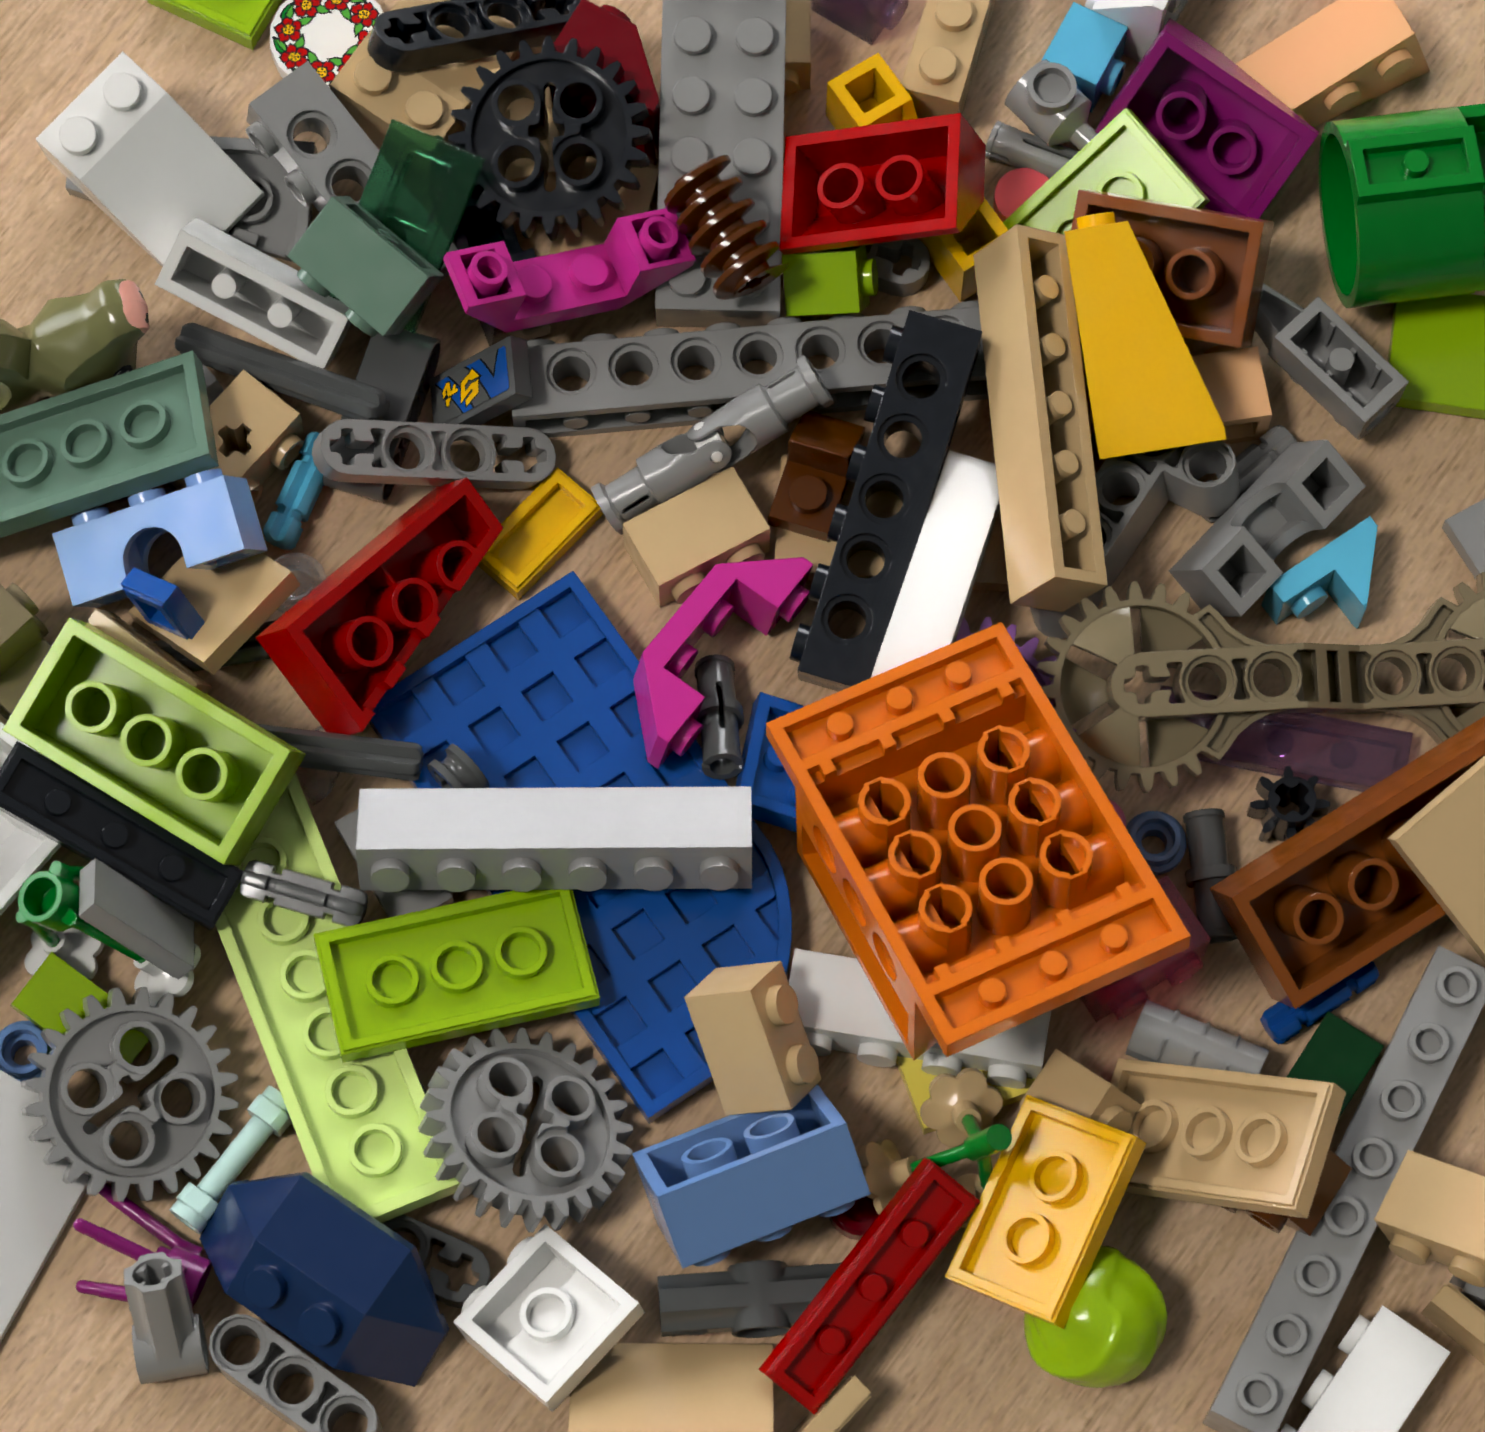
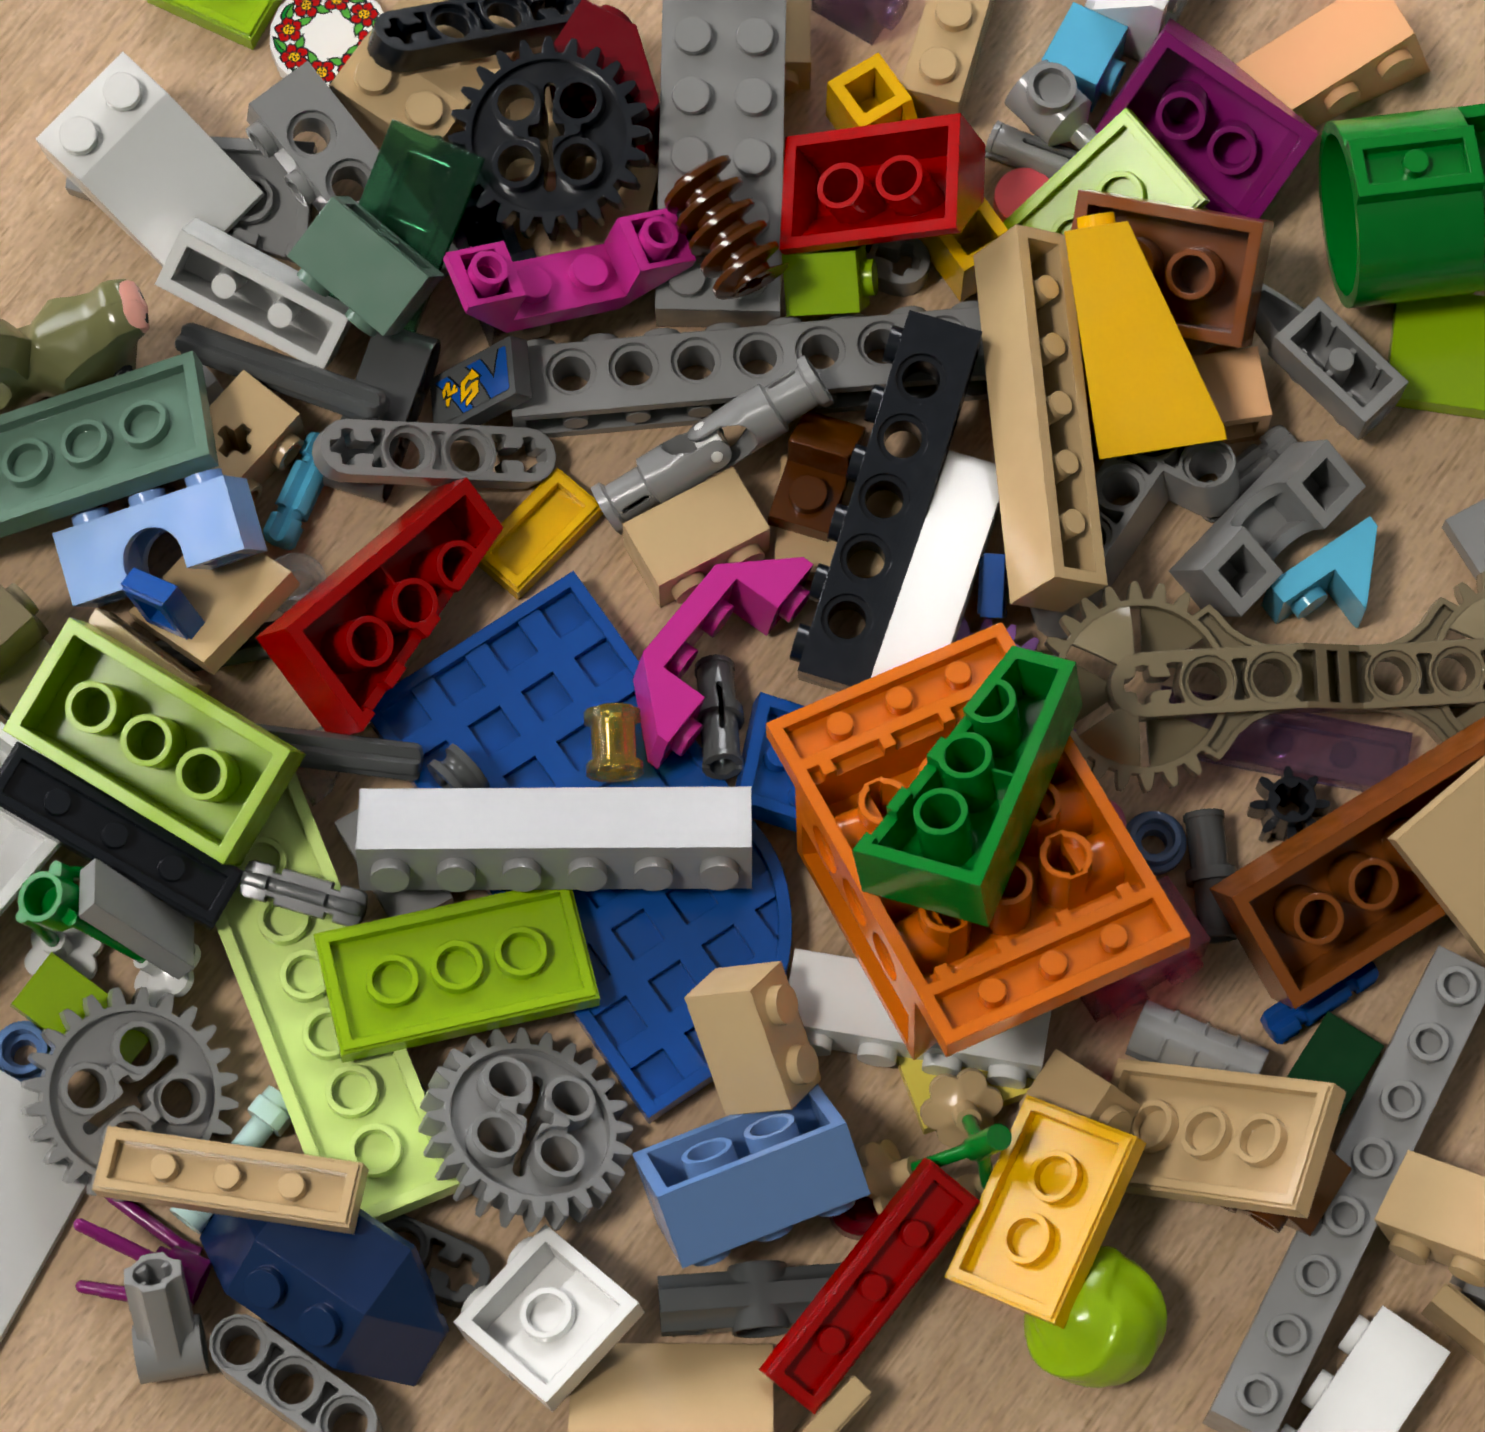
(230, 1179): none -> tan tile
(613, 742): none -> clear yellow bush
(973, 803): none -> green wedge
(992, 586): none -> blue tile

